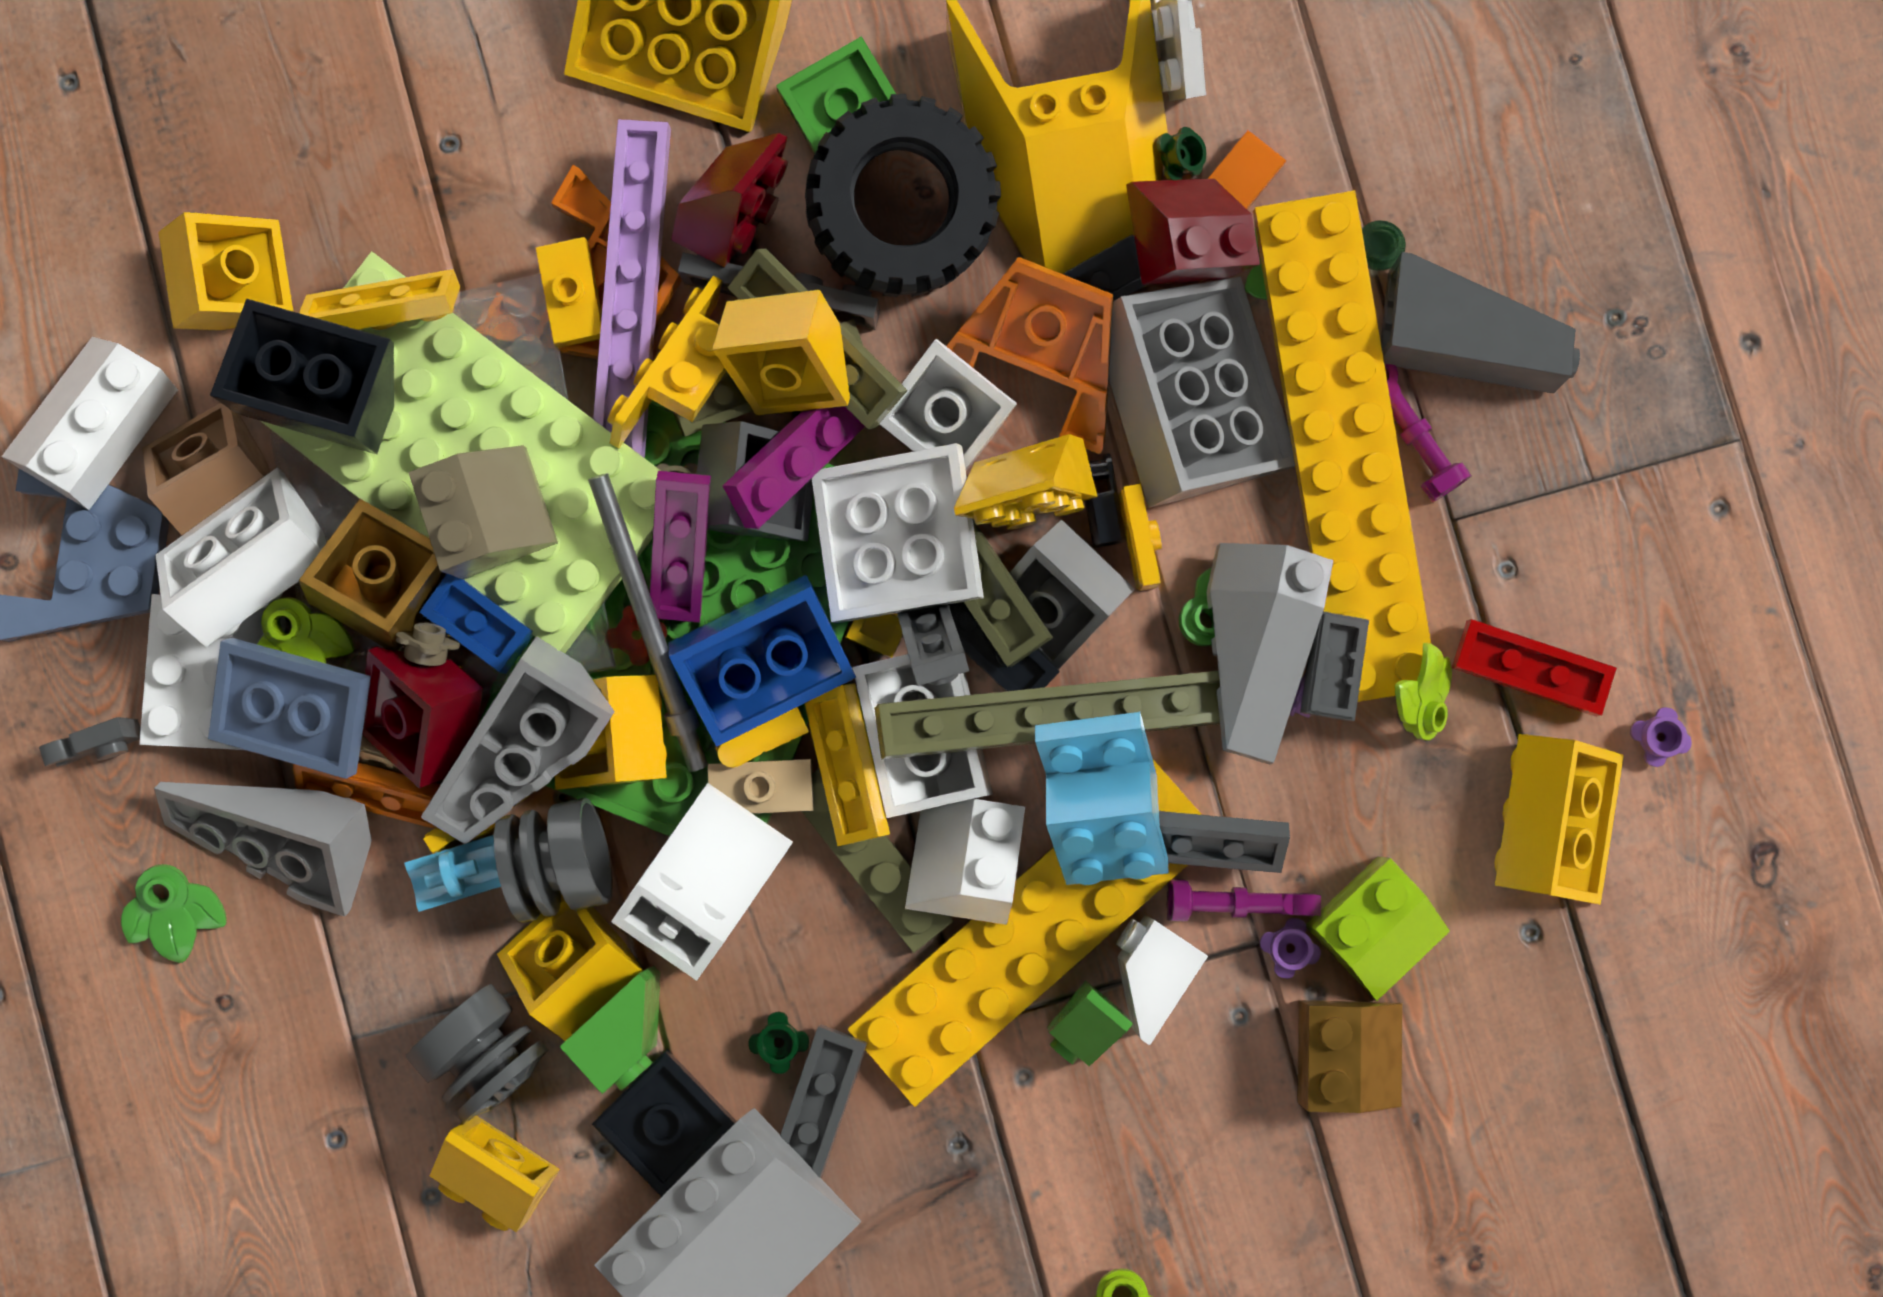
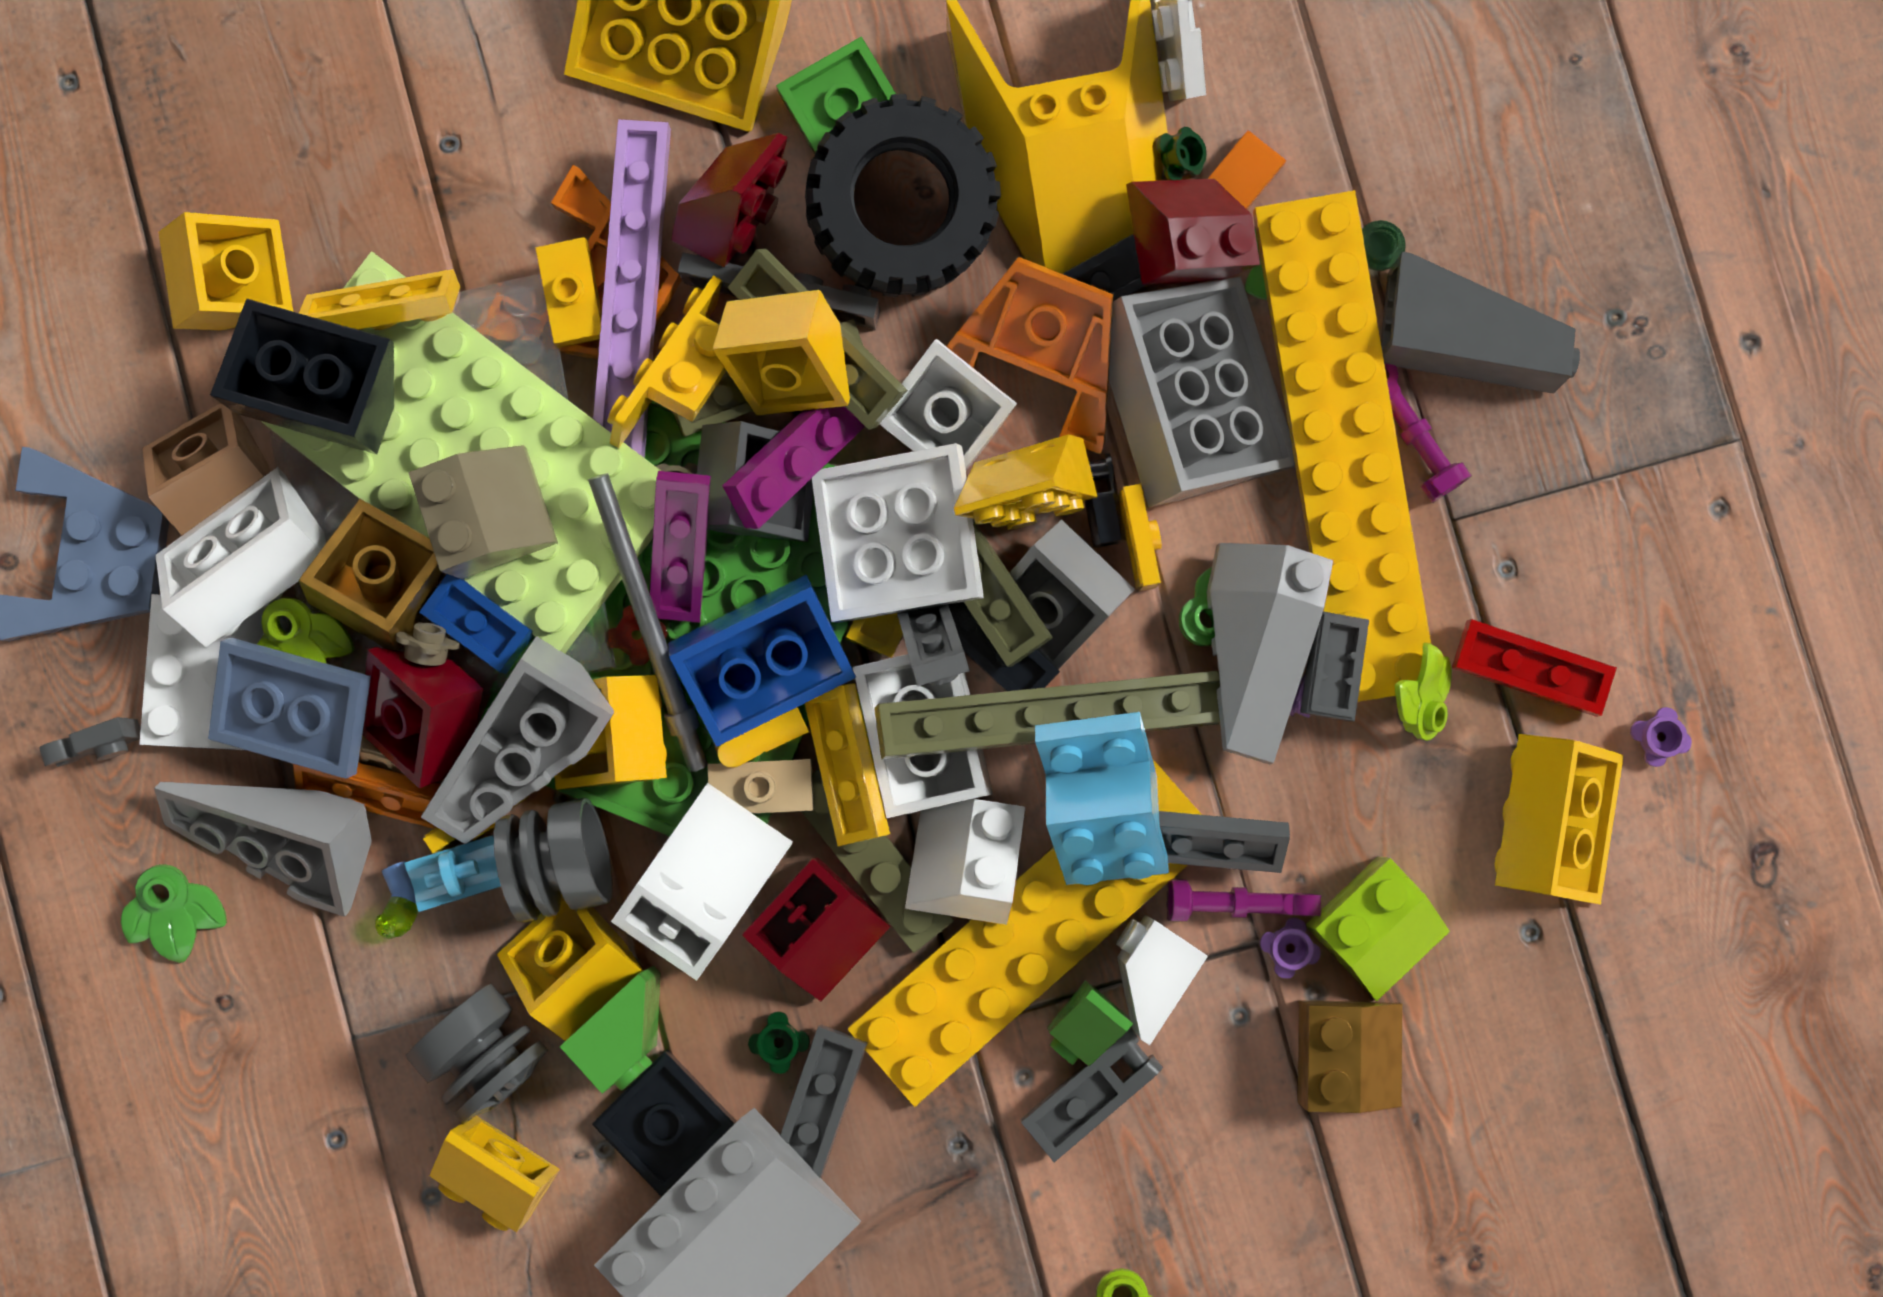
(91, 421): white slope -> none
(401, 908): none -> clear neon green arm
(816, 929): none -> dark red slope
(1089, 1097): none -> dark grey plate

